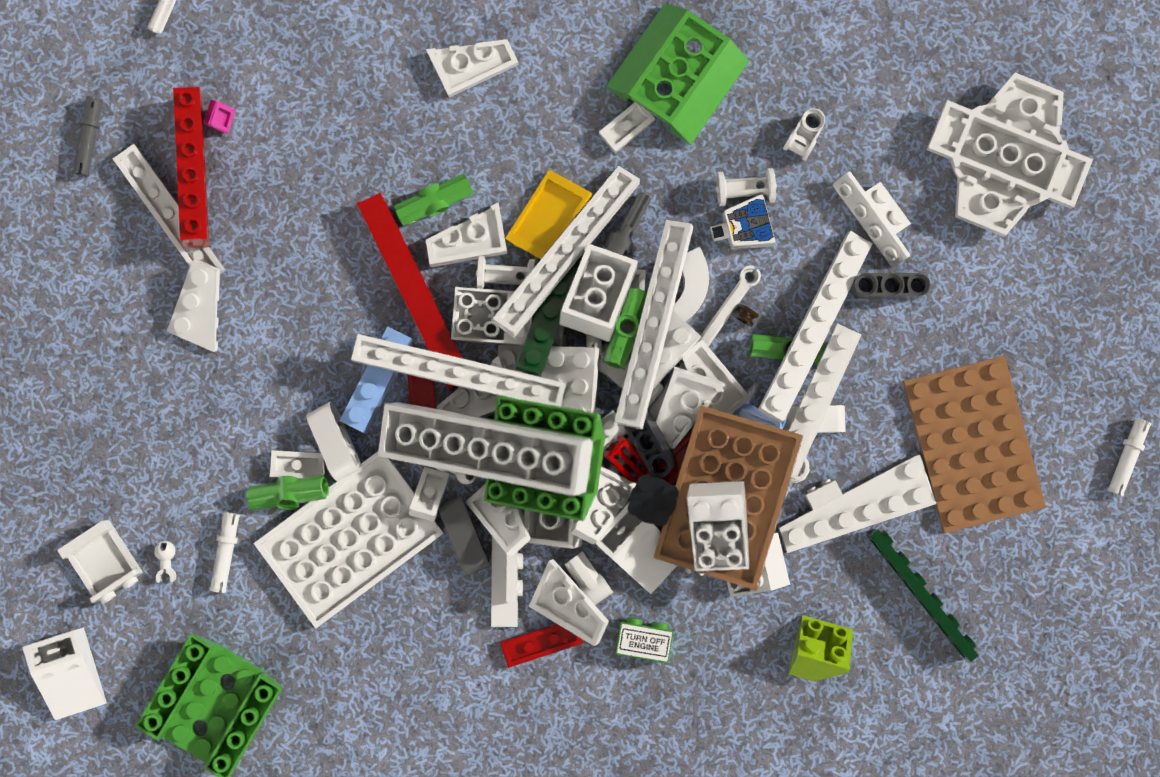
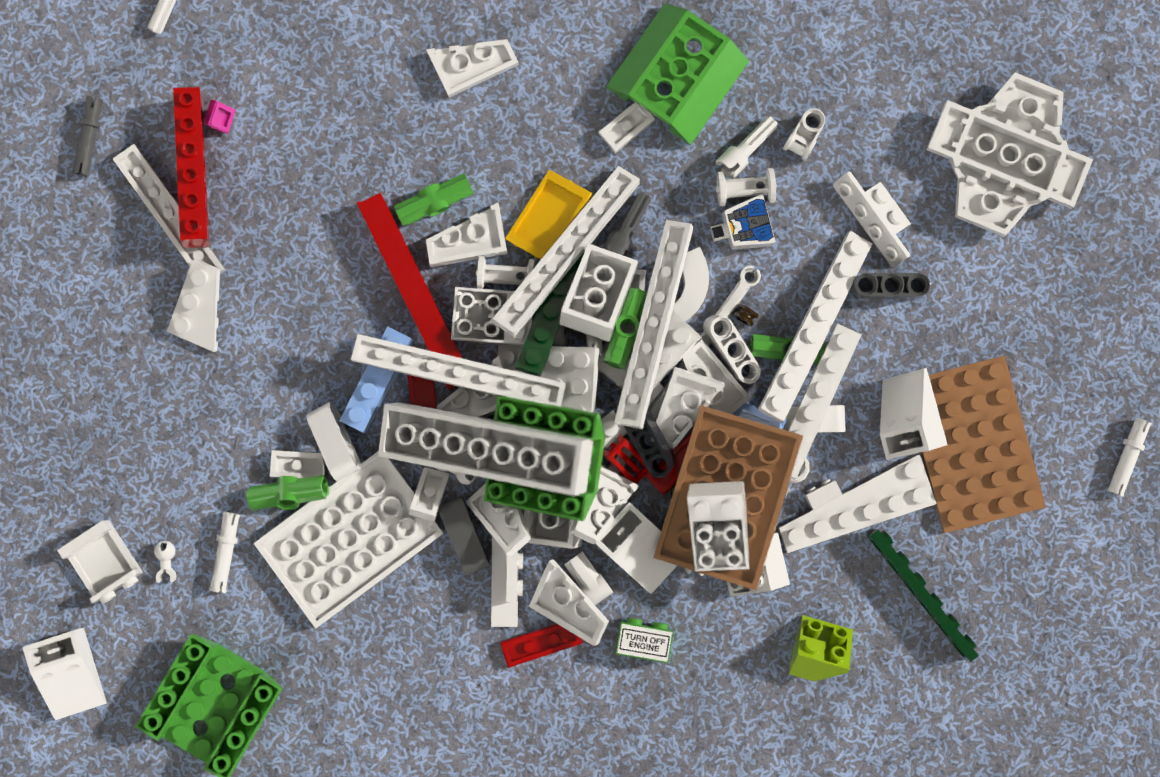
(653, 500): black piece -> none
(736, 158): none -> white piece
(742, 355): none -> white beam
(909, 415): none -> white slope

